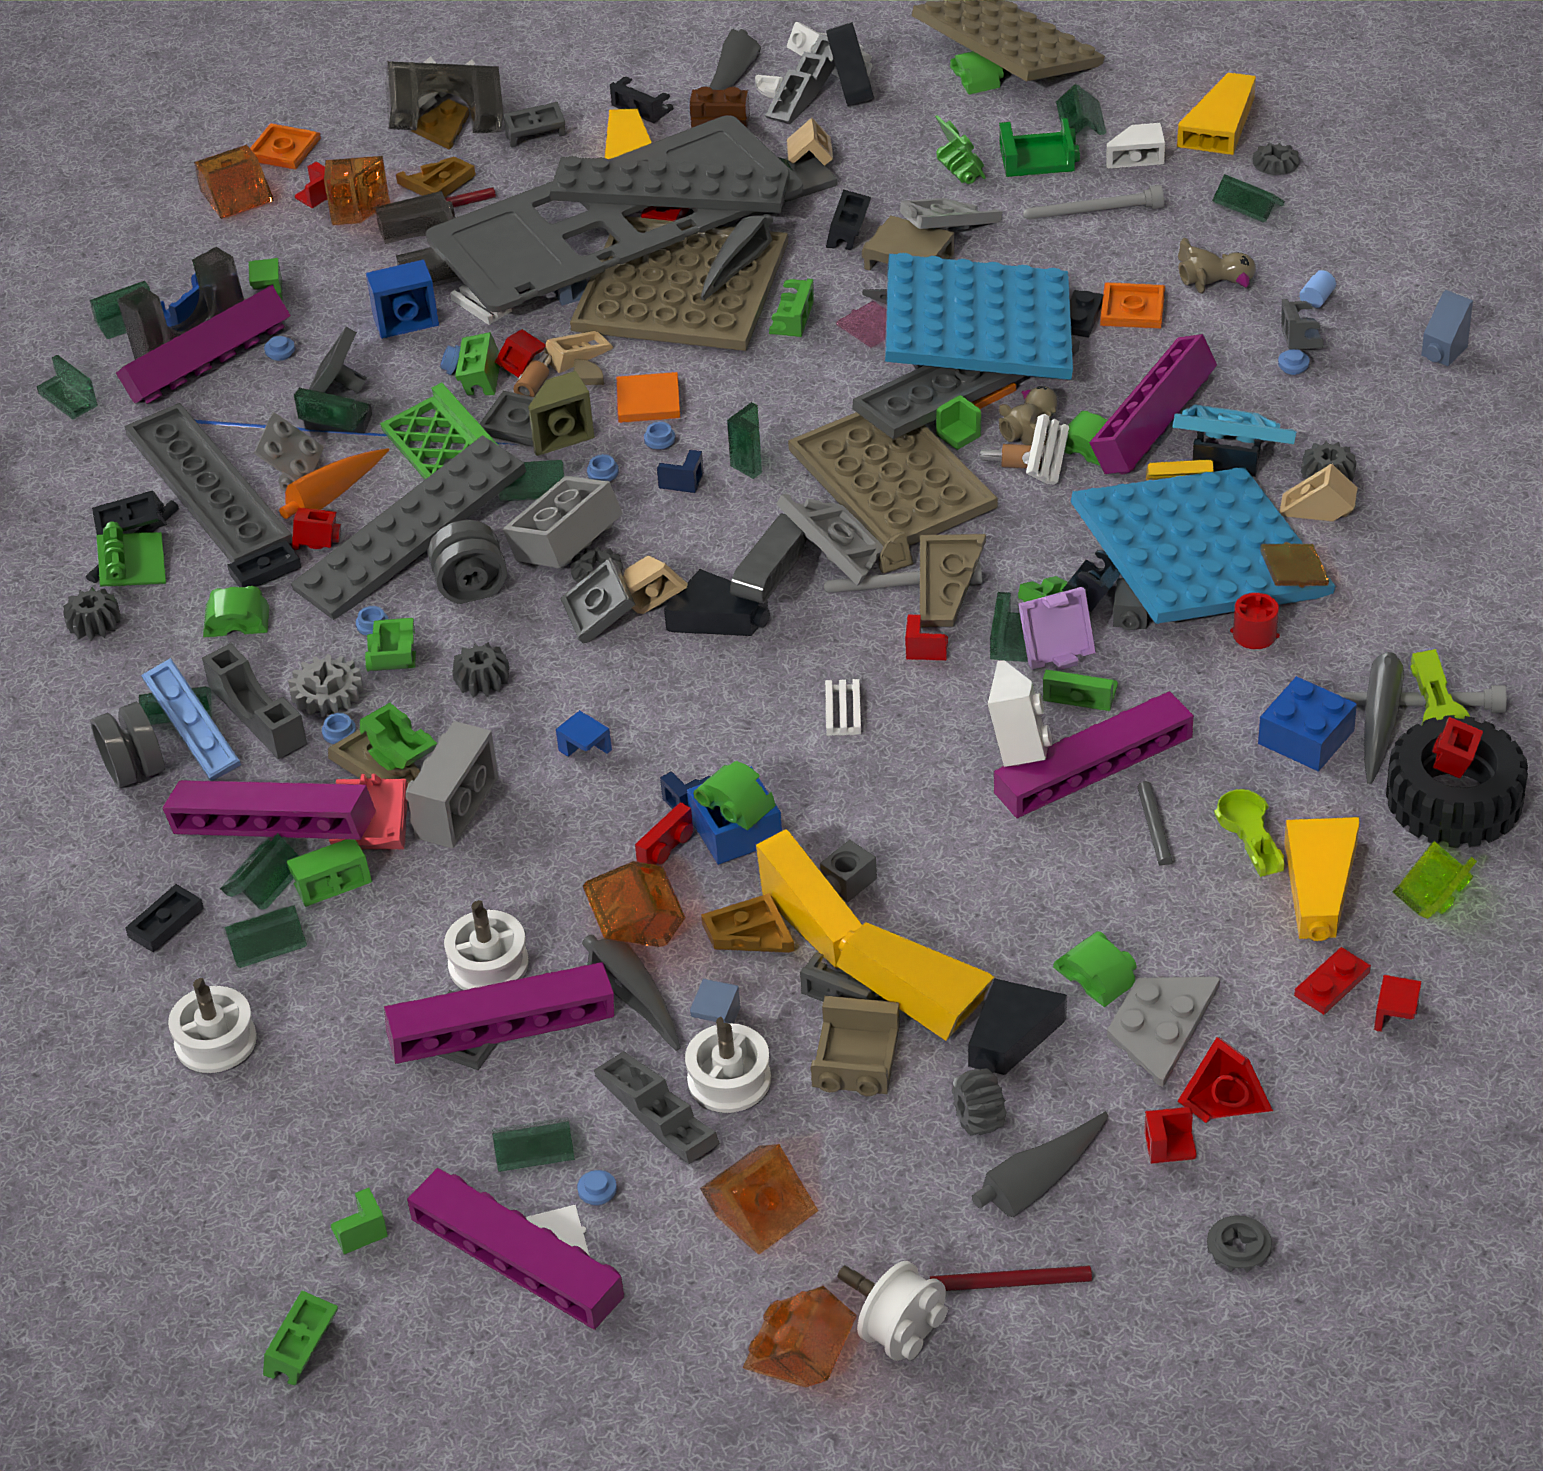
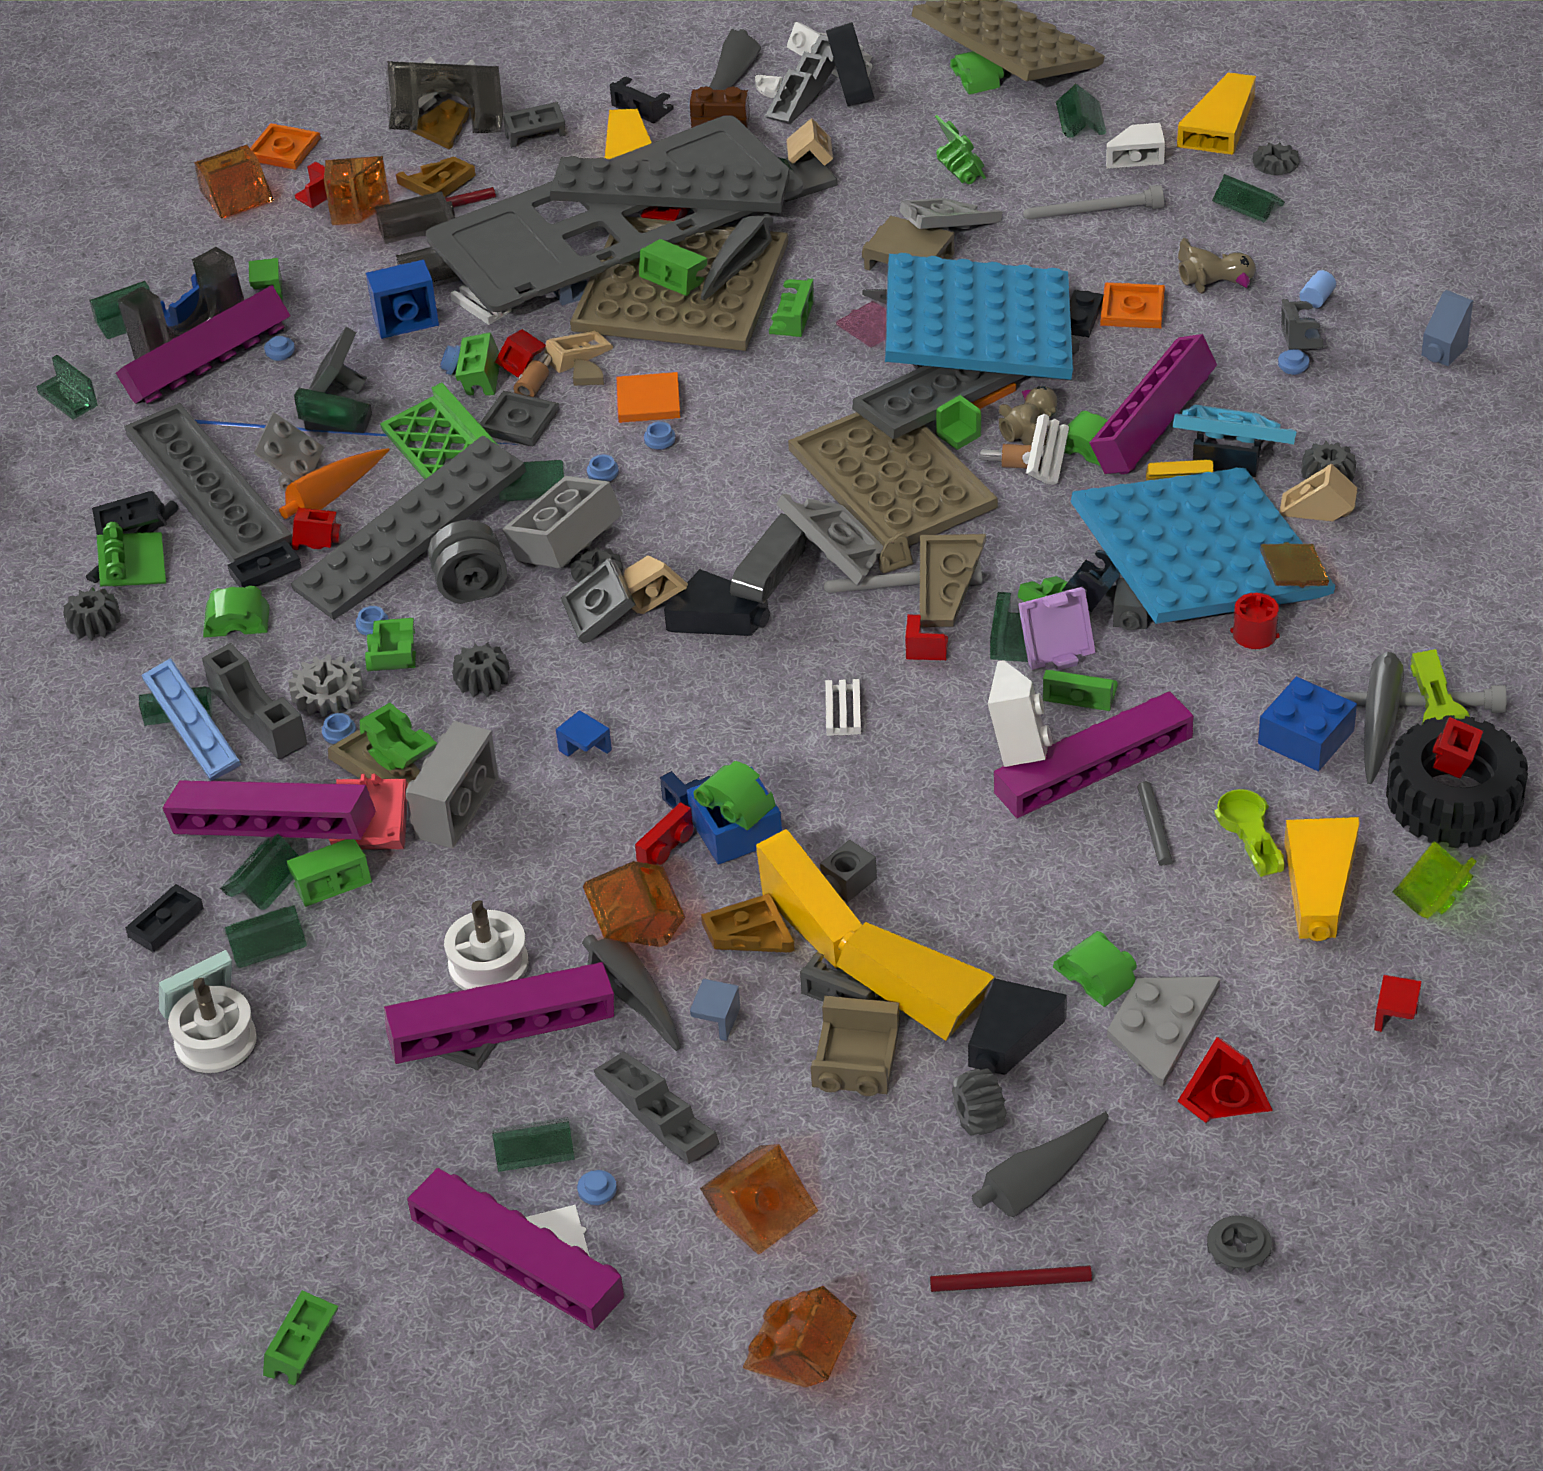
(127, 745): dark grey wheel -> none
(214, 970): none -> light aqua plate
(363, 1227): bright green panel -> none
(561, 414): olive slope -> none
(671, 266): none -> bright green hinge
(682, 478): dark blue panel -> none
(728, 1067): white wheel -> none
(745, 441): clear green panel -> none
(848, 218): black hinge -> none
(898, 1308): white wheel -> none
(1038, 152): green panel -> none
(1169, 1135): red panel -> none
(1332, 980): red plate -> none

